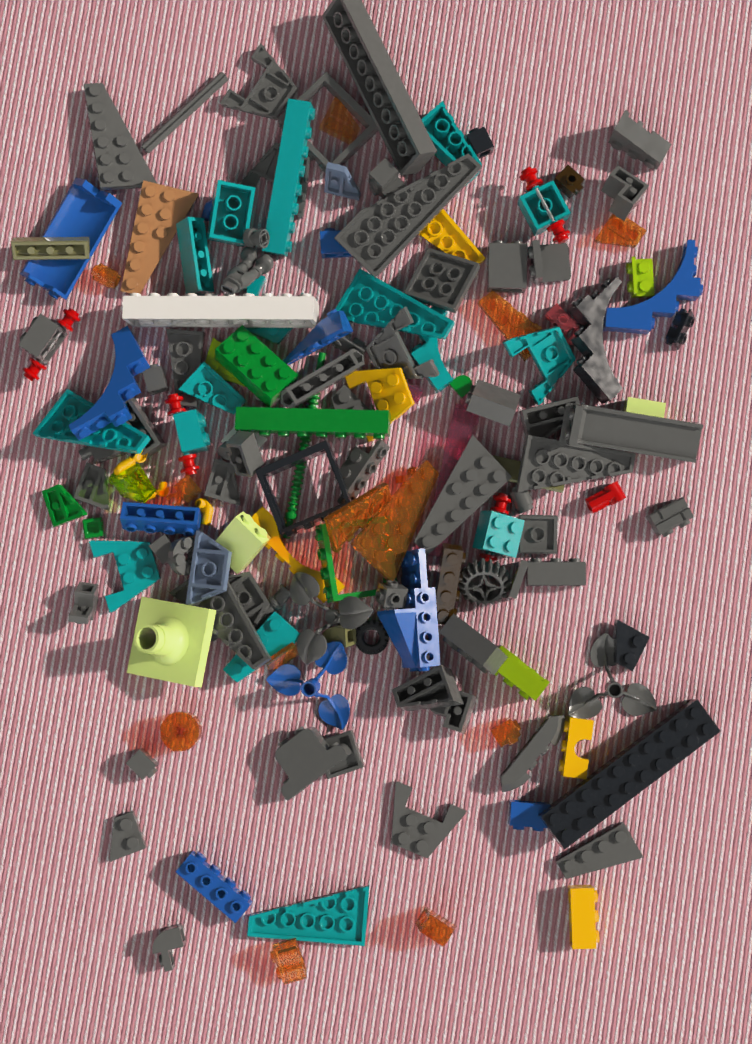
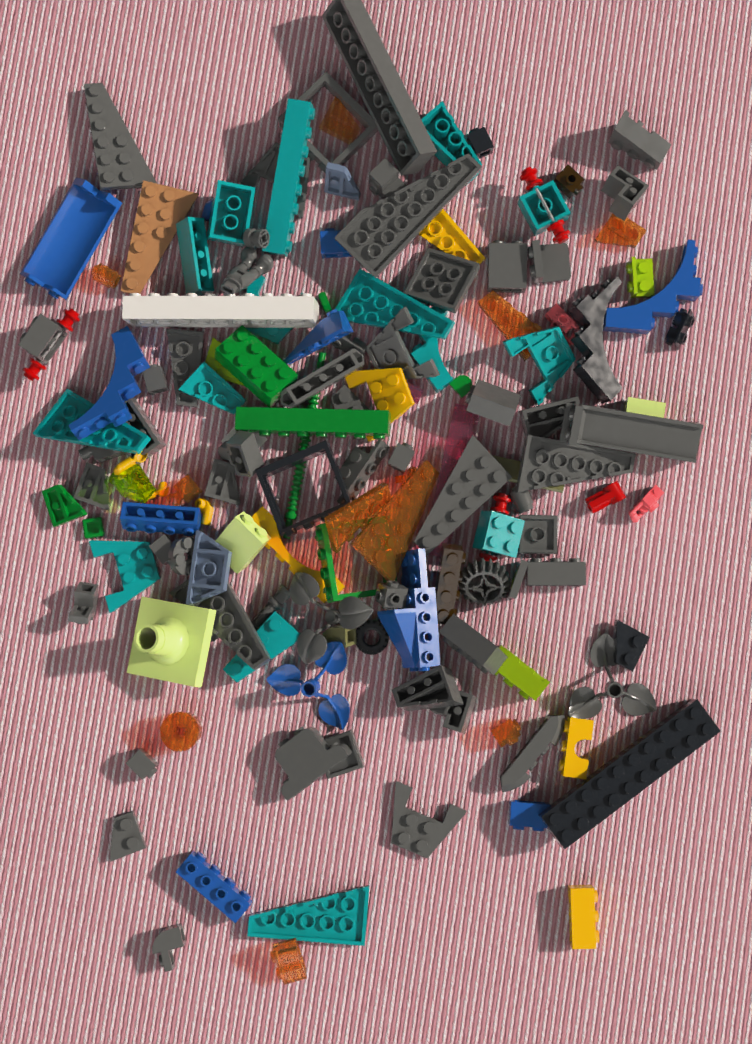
(50, 248): olive slope -> none
(181, 115): dark grey axle -> none
(190, 432): teal brick -> none
(250, 596): dark grey wing -> none
(269, 94): dark grey wing -> none
(283, 656): clear orange piece -> none
(324, 302): none -> green tile
(401, 457): none -> dark grey brick
(435, 926): clear orange torso -> none
(603, 851): dark grey wing -> none
(646, 503): none -> coral piece
(669, 517): dark grey brick -> none

